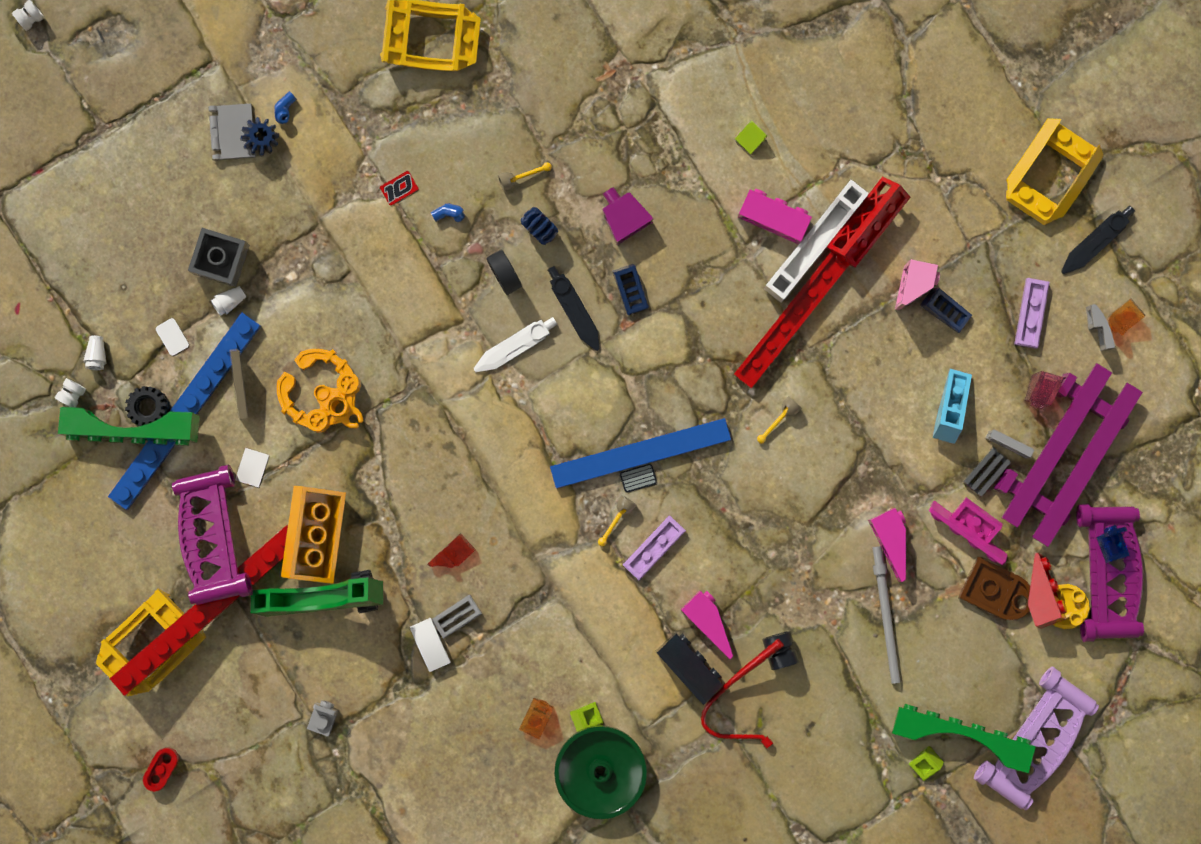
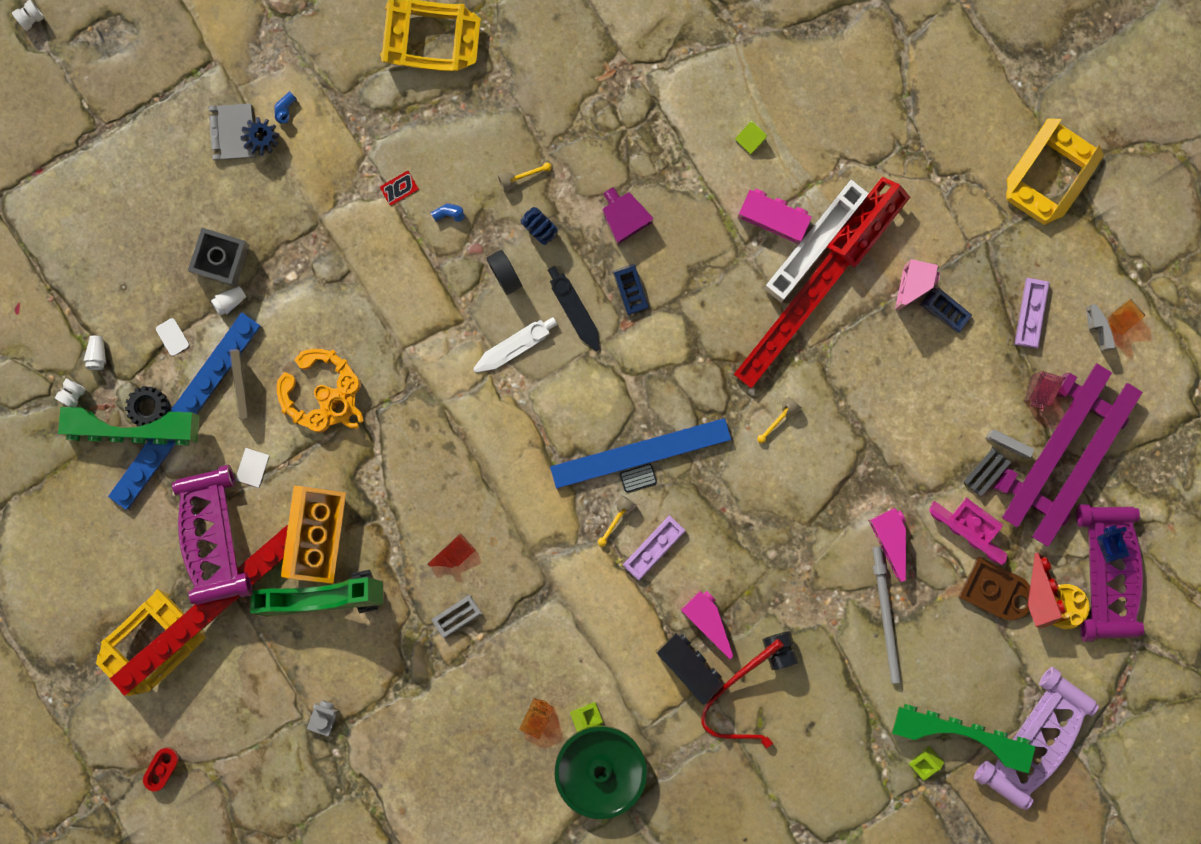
(430, 644): white slope -> none
(952, 406): medium azure slope -> none
(1097, 240): black piece -> none

